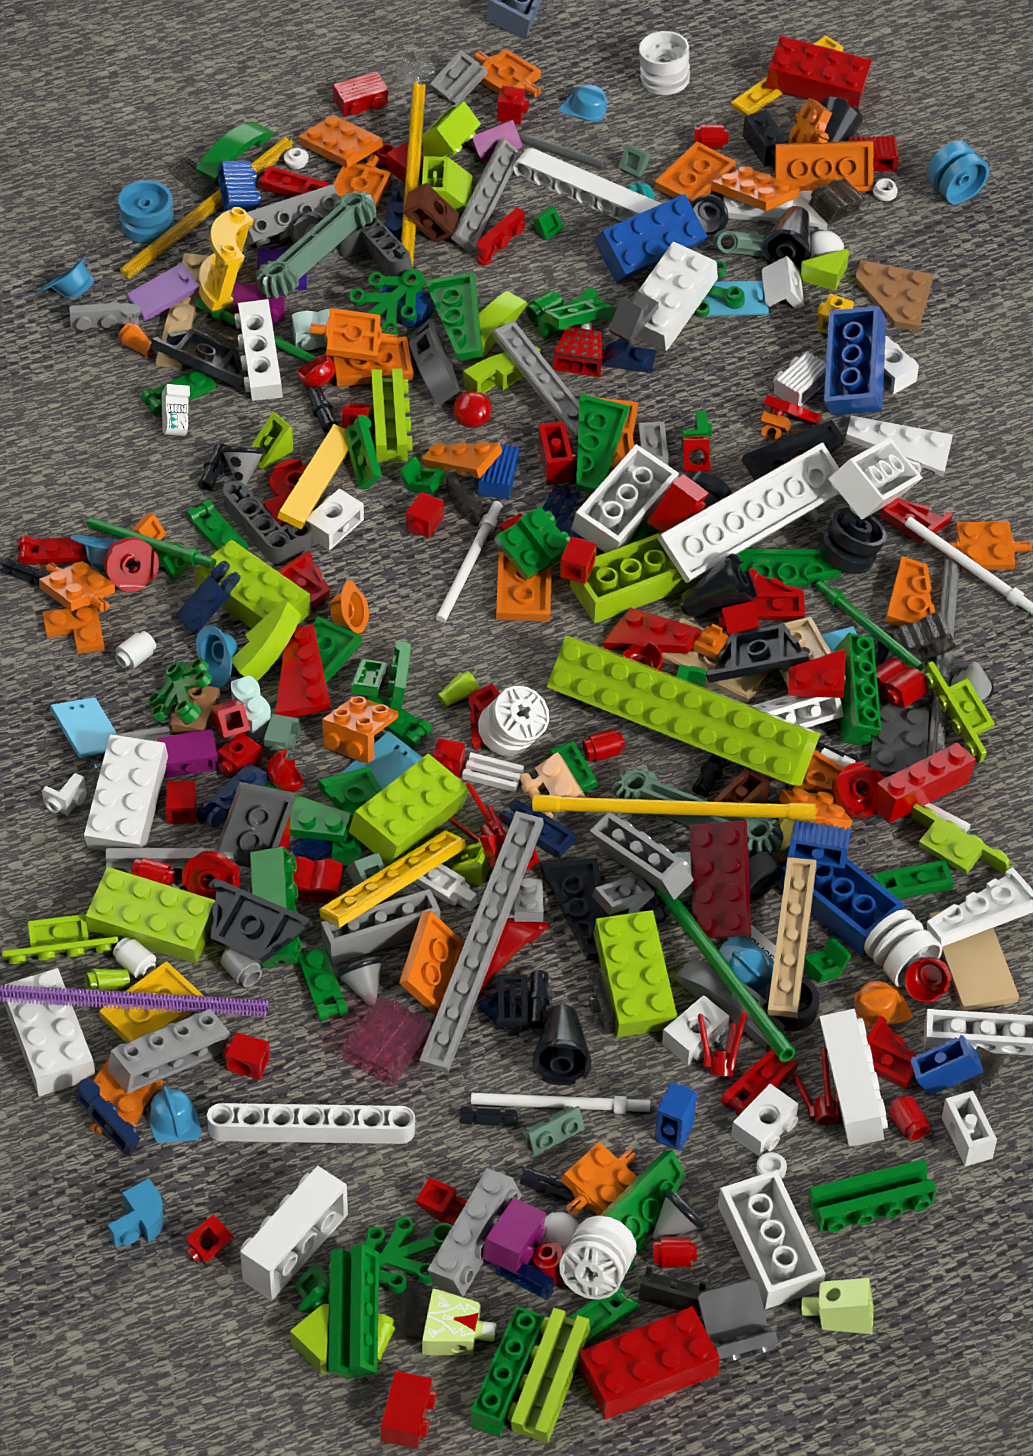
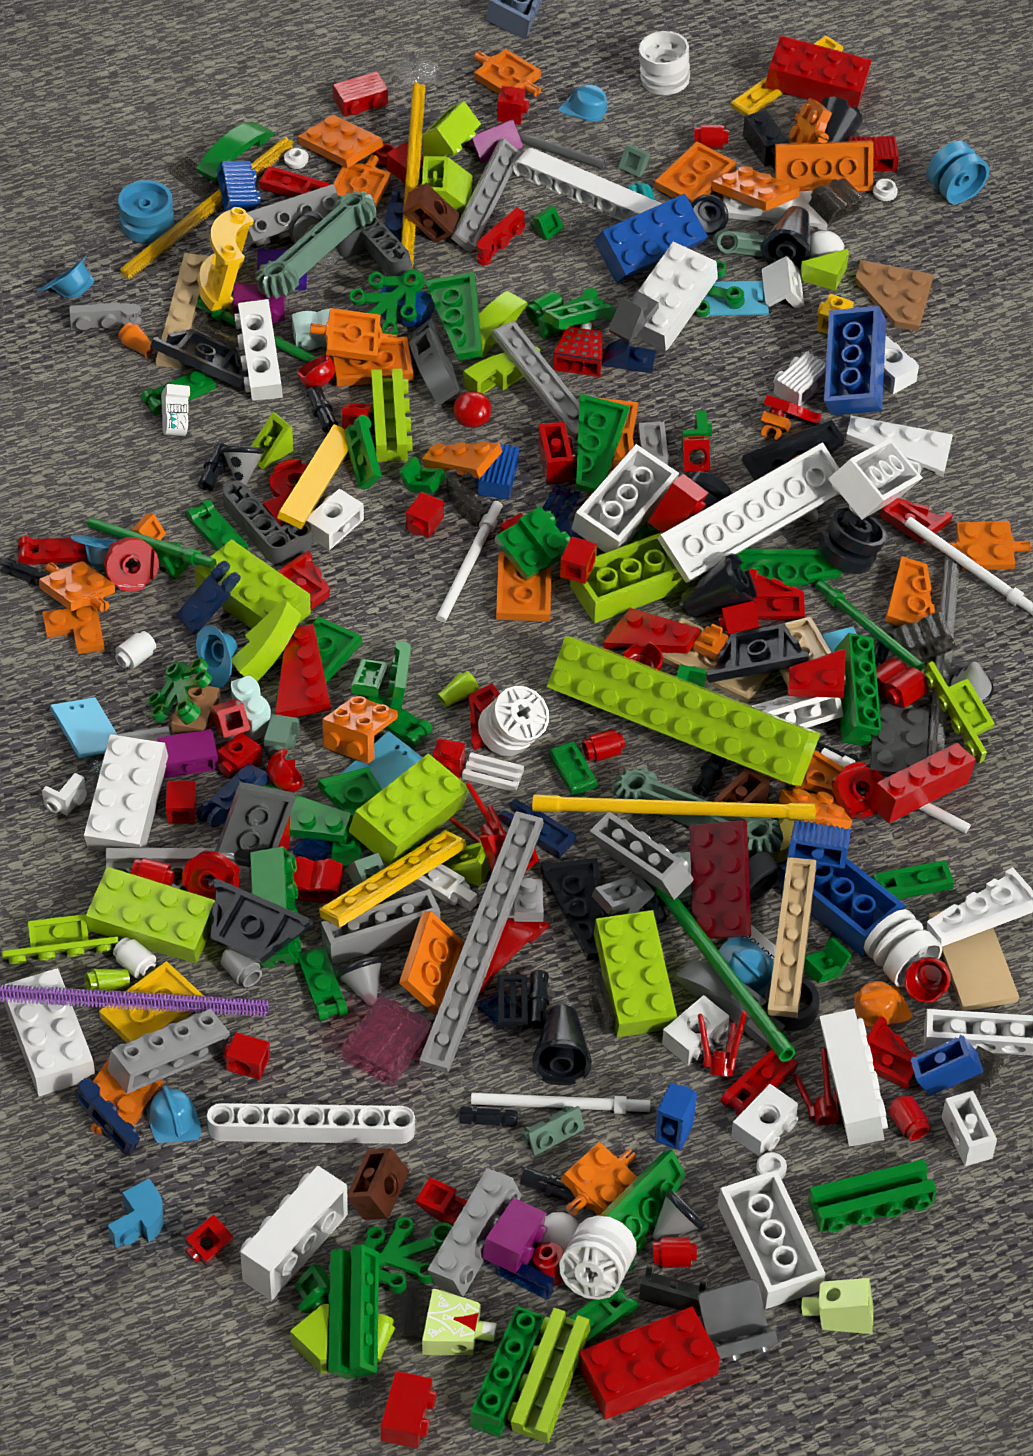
(163, 291): medium lavender container -> none
(350, 608): orange piece -> none
(377, 1184): none -> copper brick
(458, 78): light grey plate -> none
(555, 777): light nougat plate -> none
(956, 847): lime bracket -> none

